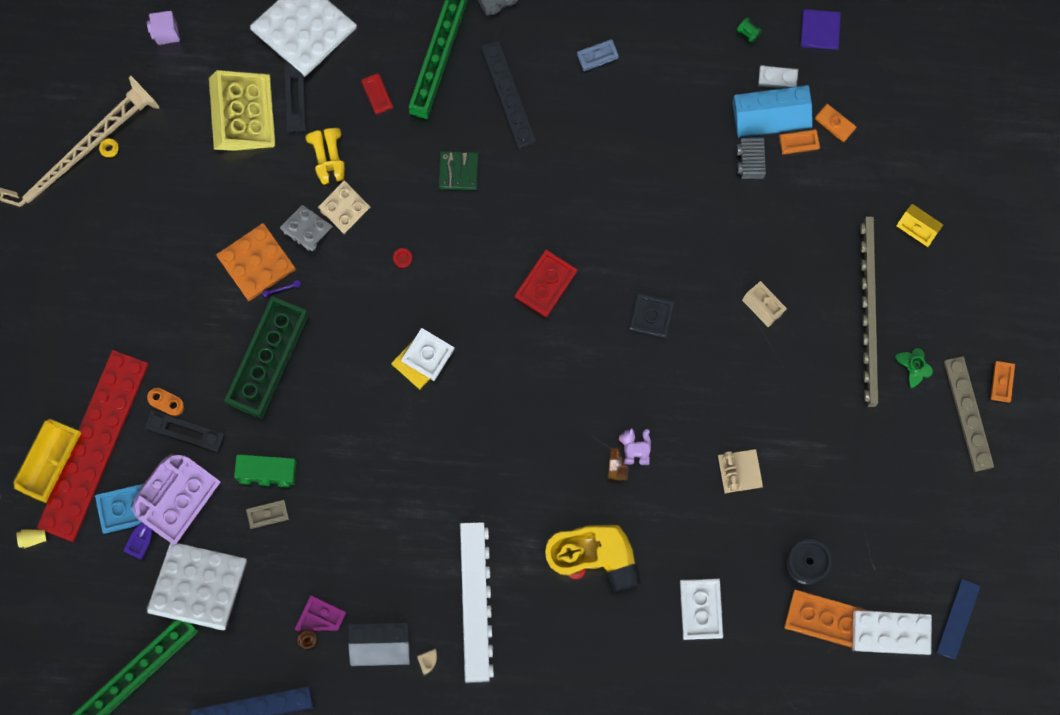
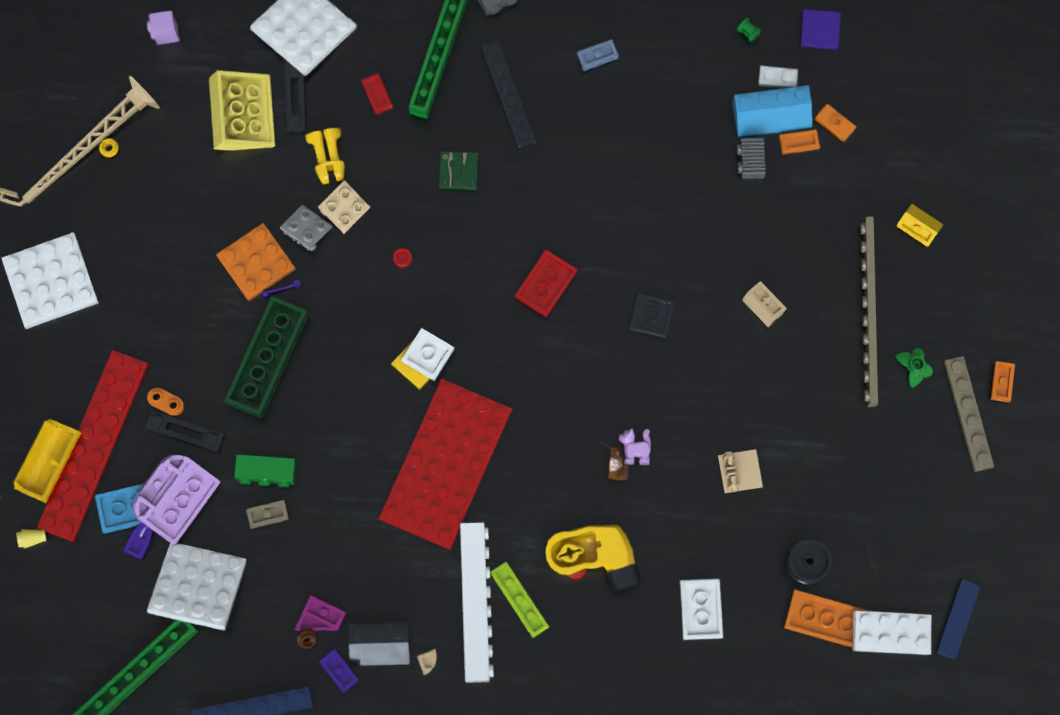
(50, 280): none -> white plate
(339, 671): none -> dark purple plate
(445, 464): none -> red plate
(519, 599): none -> lime tile

